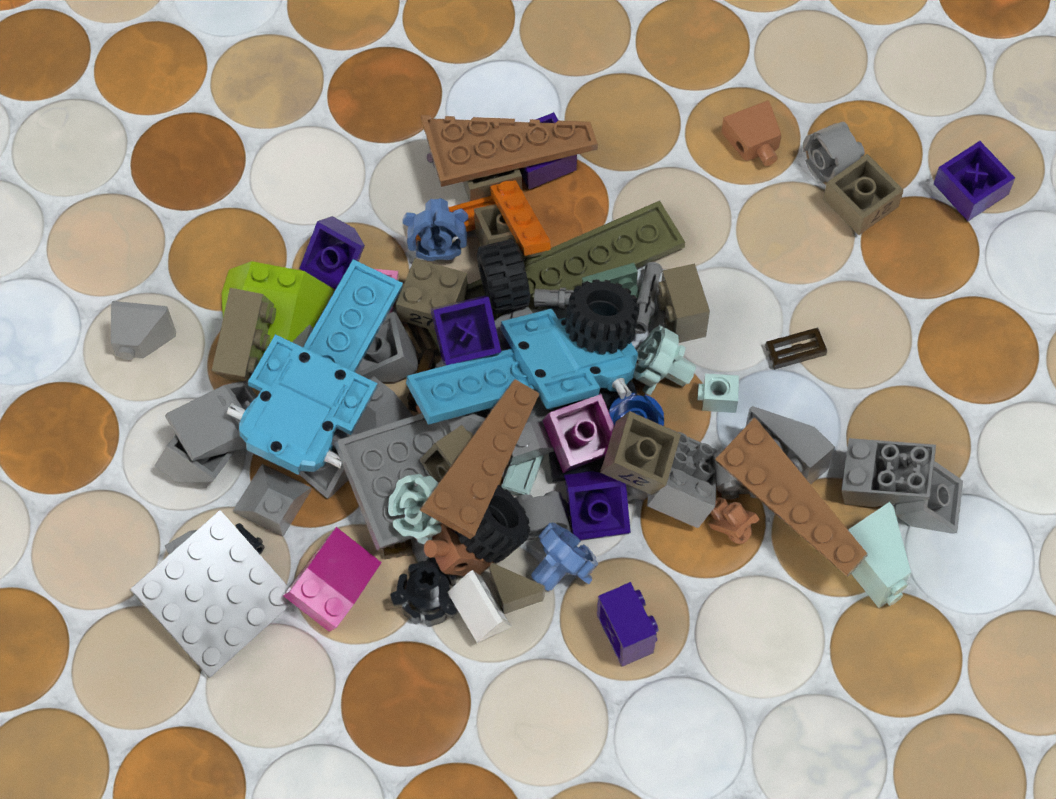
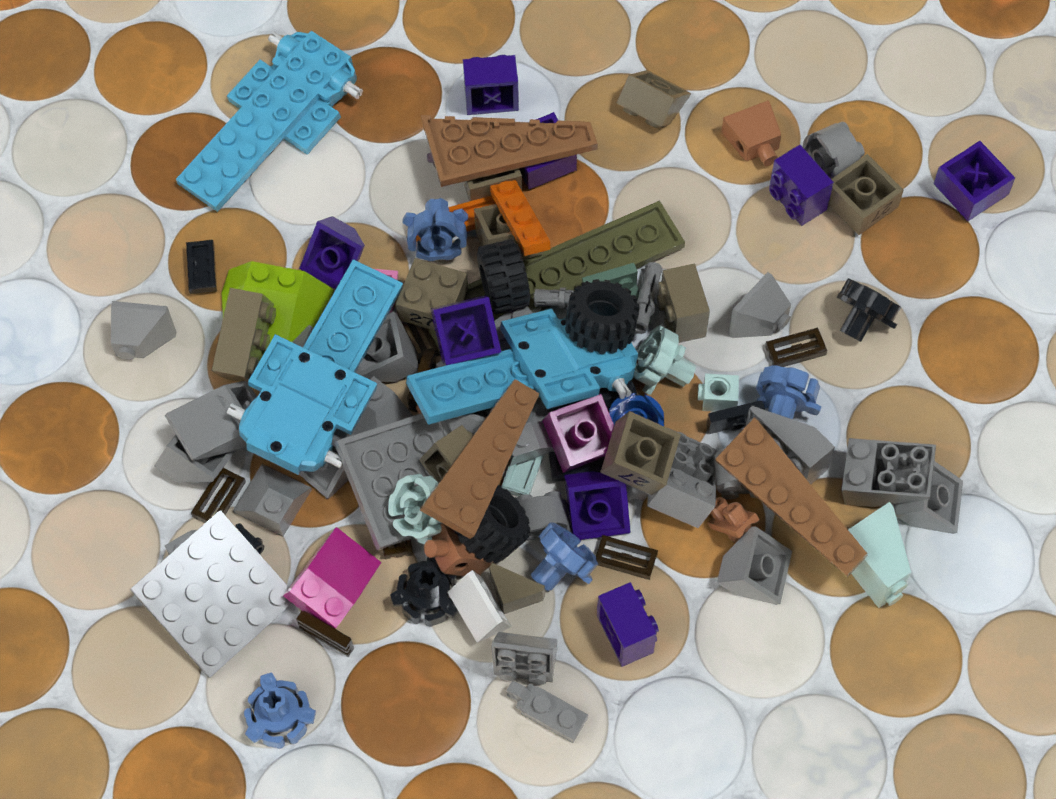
(201, 266): none -> black plate
(228, 501): none -> dark brown tile
(274, 104): none -> medium azure piece
(277, 711): none -> medium blue piece
(325, 633): none -> dark brown tile
(491, 84): none -> dark purple brick
(524, 657): none -> light grey slope
(548, 710): none -> light grey hinge
(623, 567): none -> dark brown tile
(652, 98): none -> dark tan slope
(730, 418): none -> black plate
(756, 567): none -> light grey slope
(761, 310): none -> light grey slope
(782, 391): none -> medium blue piece
(800, 185): none -> dark purple brick
(866, 306): none -> black piece

